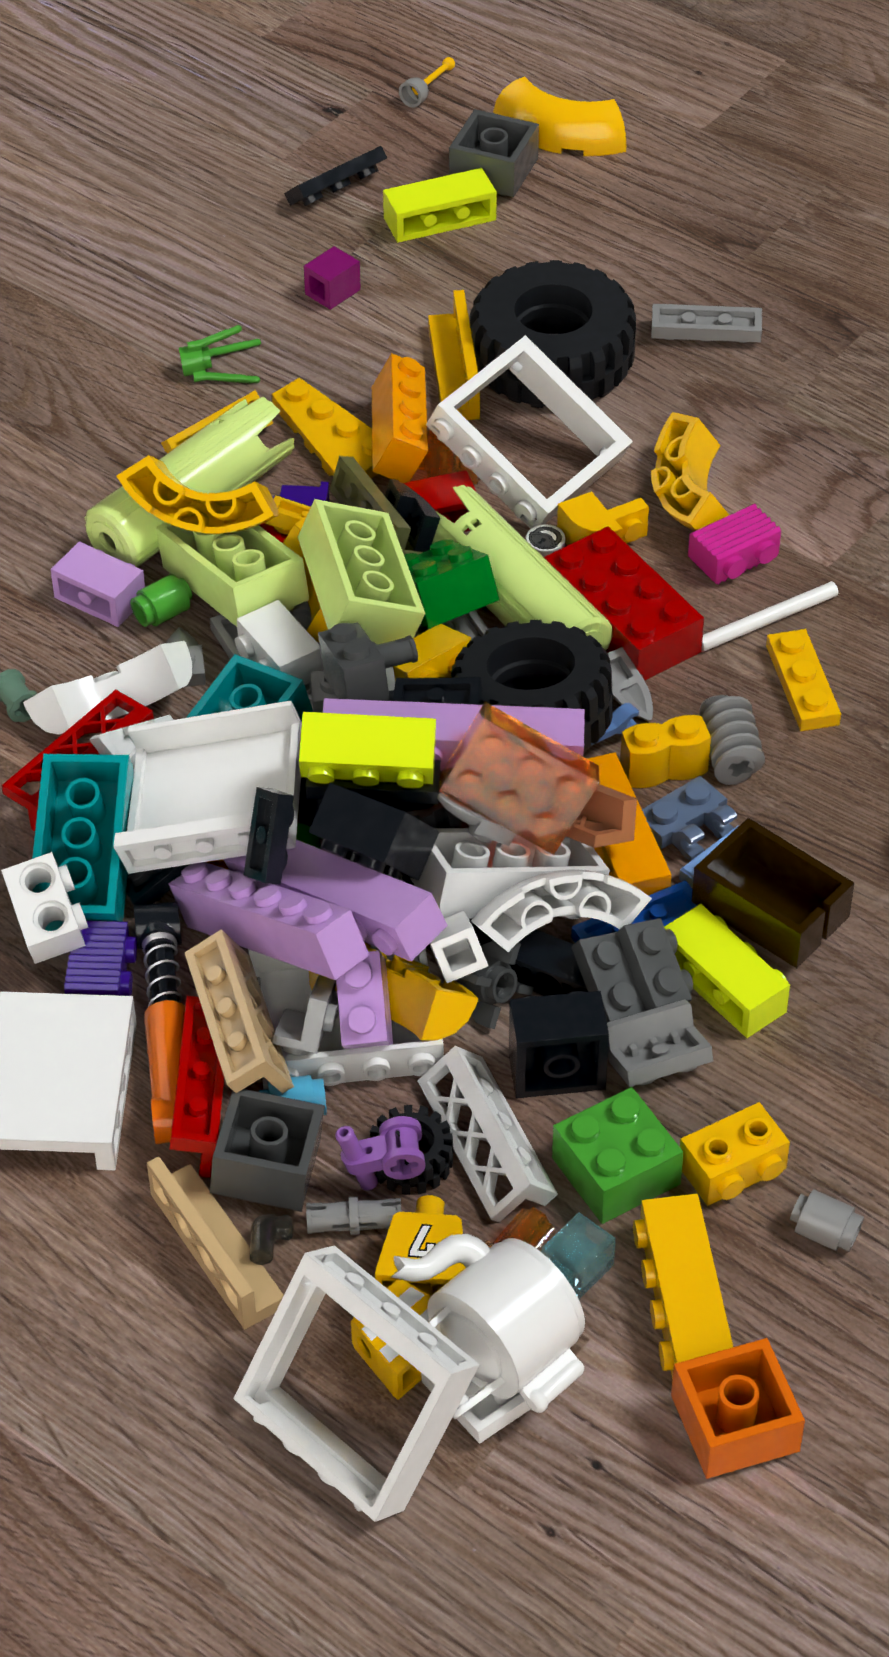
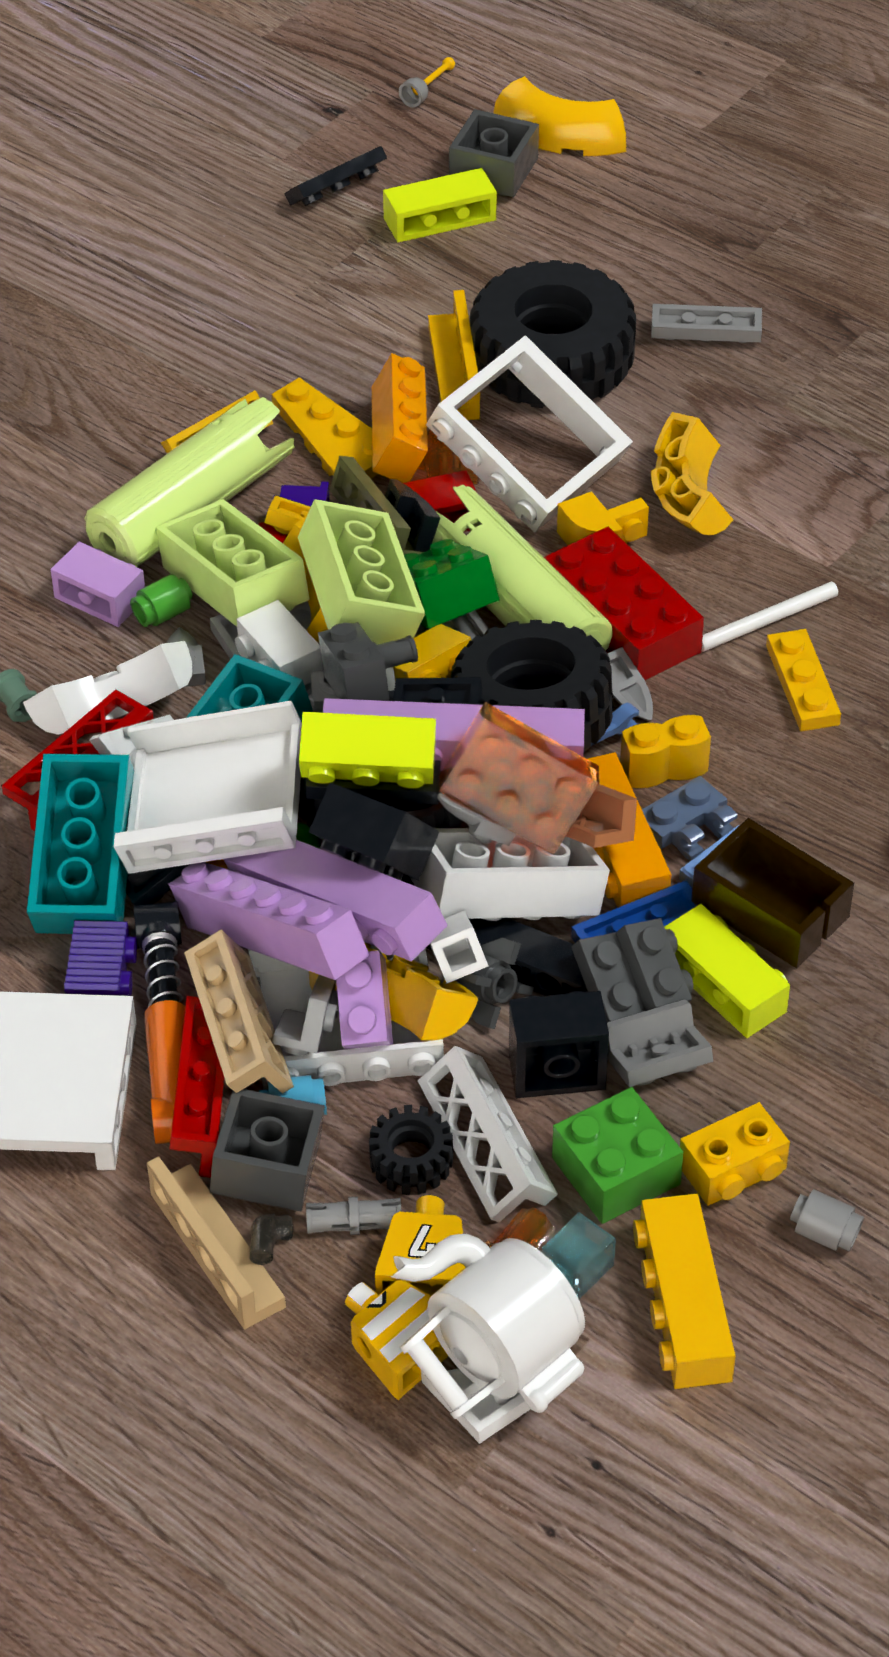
(41, 908): white brick -> none
(197, 357): bright green plant -> none
(212, 513): yellow brick -> none
(268, 835): black plate -> none
(332, 277): magenta brick -> none
(383, 1151): medium lavender piece -> none
(396, 1324): white window -> none
(546, 539): tile -> none
(555, 894): white brick -> none
(734, 738): light grey piece -> none
(735, 544): dark pink brick -> none
(737, 1408): orange brick -> none

